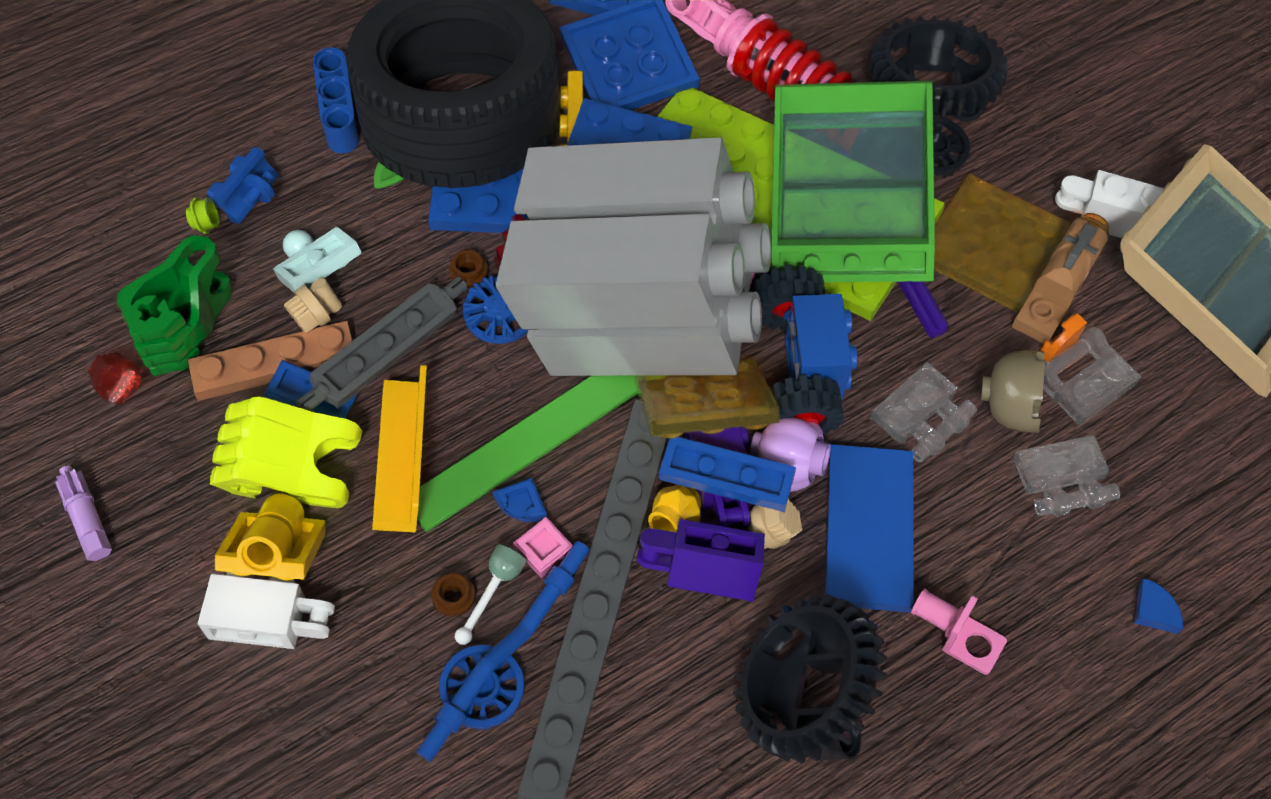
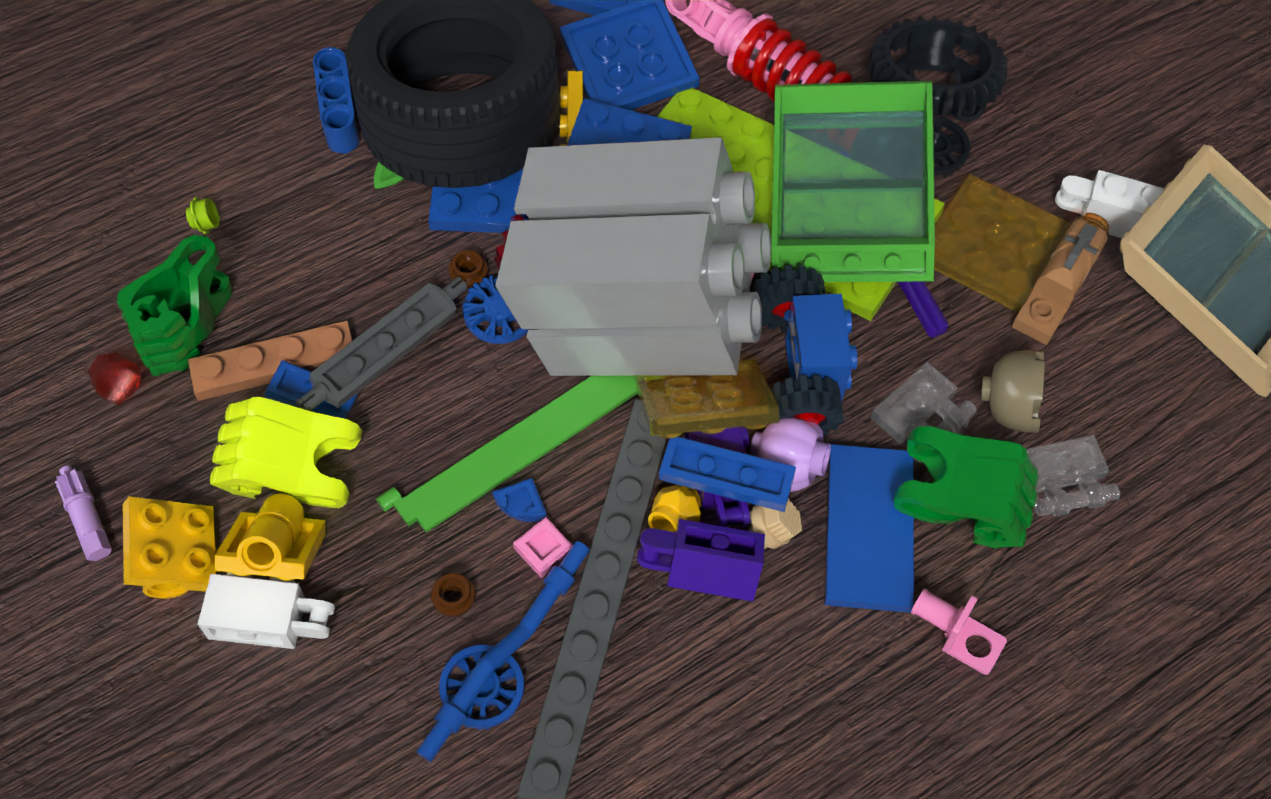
(167, 546): none -> yellow plate
(246, 185): blue hips -> none
(313, 305): tan piece -> none
(314, 259): light aqua plate -> none
(399, 455): yellow panel -> none
(504, 566): hinge -> none
(835, 642): black piece -> none
(972, 481): none -> green piece
(1072, 330): orange tile -> none
(1096, 384): clear plate -> none
(1157, 608): blue tile -> none

